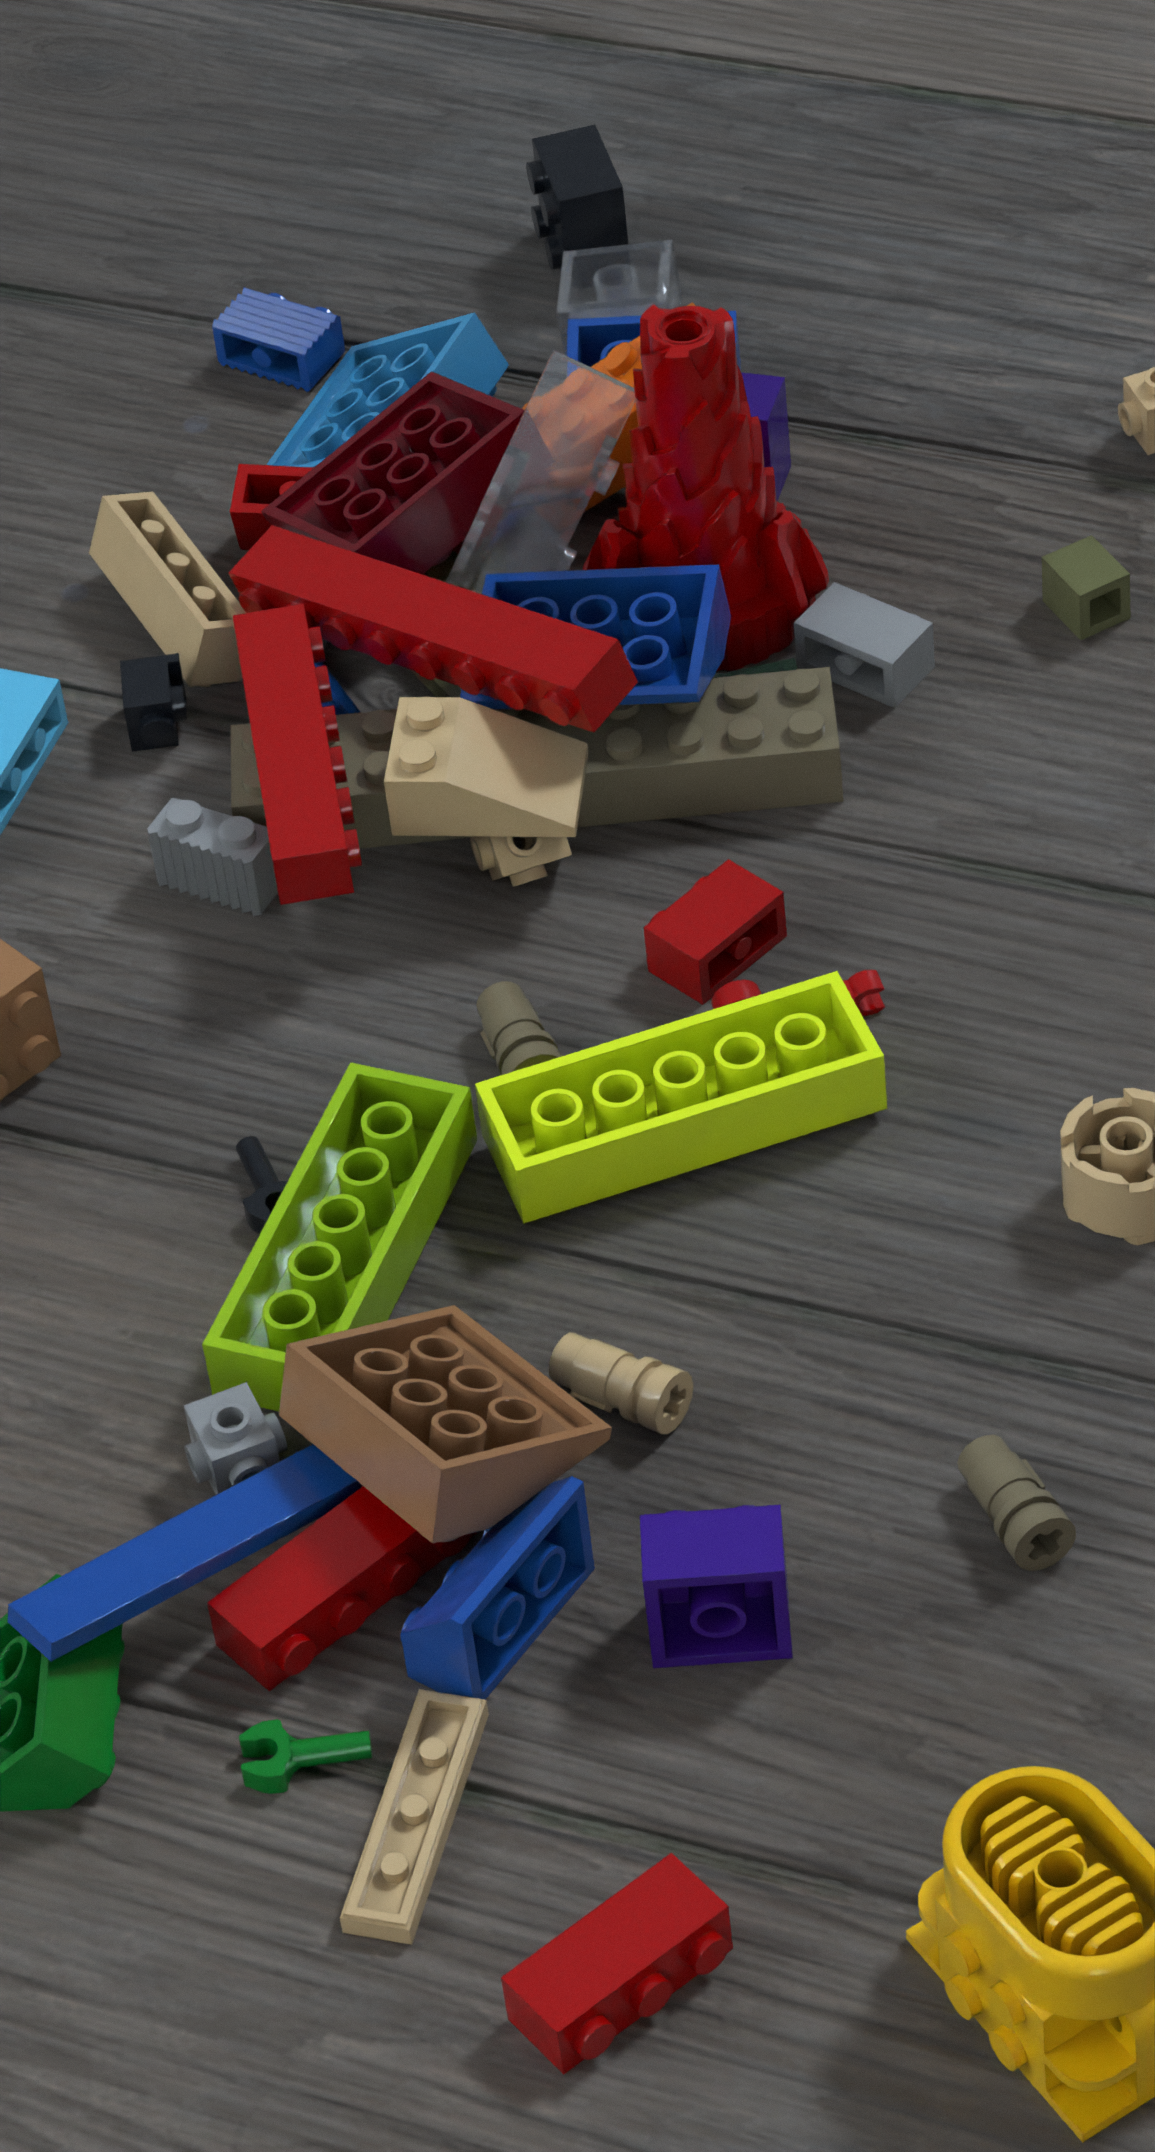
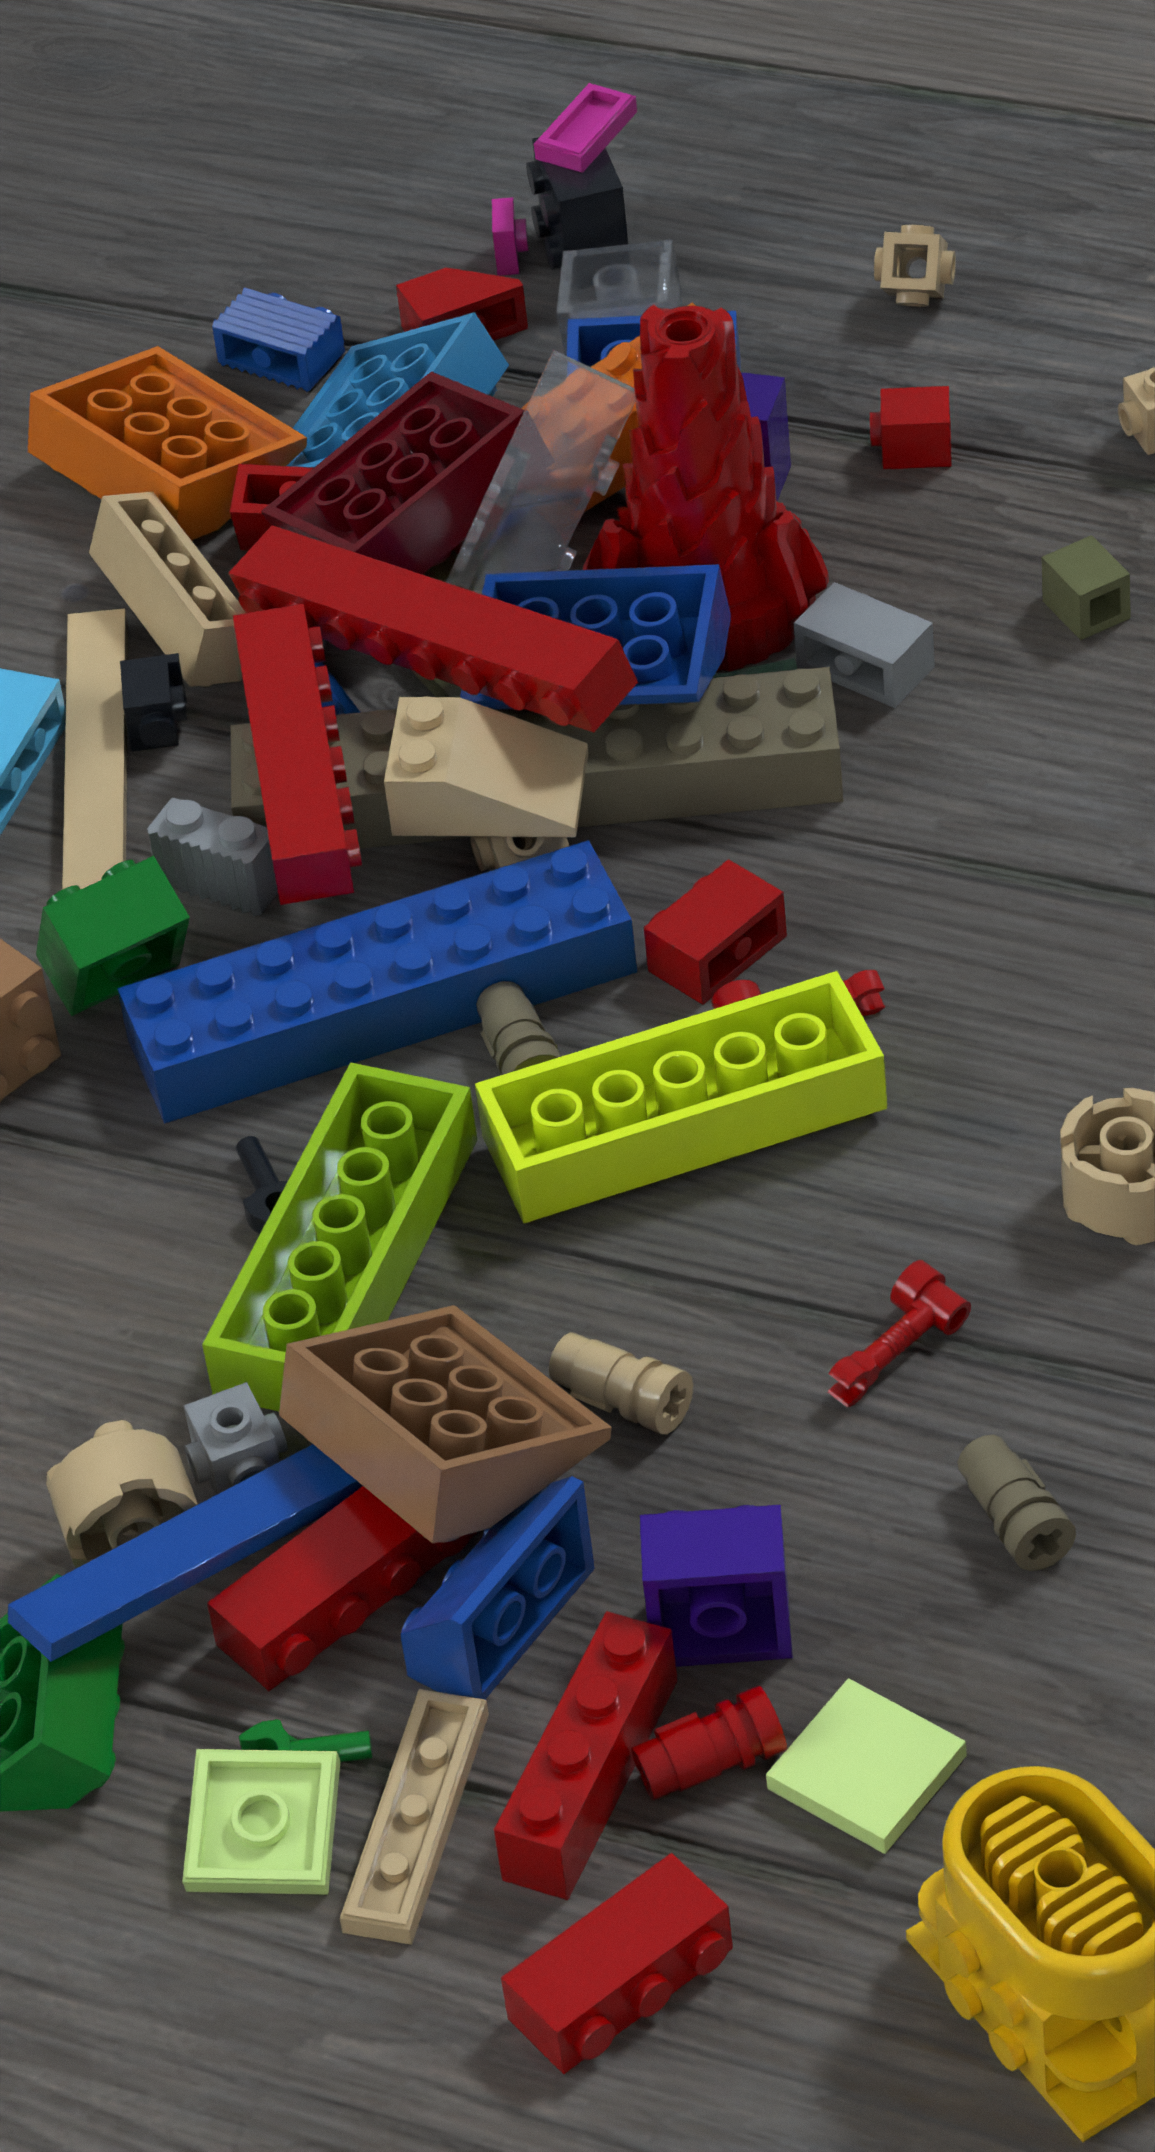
(94, 747): none -> tan tile
(111, 933): none -> green brick
(117, 1489): none -> tan brick
(159, 431): none -> orange slope
(261, 1821): none -> yellowish green tile
(375, 980): none -> blue brick
(457, 292): none -> red slope
(509, 236): none -> dark pink plate
(585, 127): none -> dark pink tile
(585, 1755): none -> red brick
(703, 1747): none -> red axle
(866, 1765): none -> yellowish green tile
(904, 248): none -> tan brick
(913, 427): none -> red brick
(927, 1303): none -> red brick

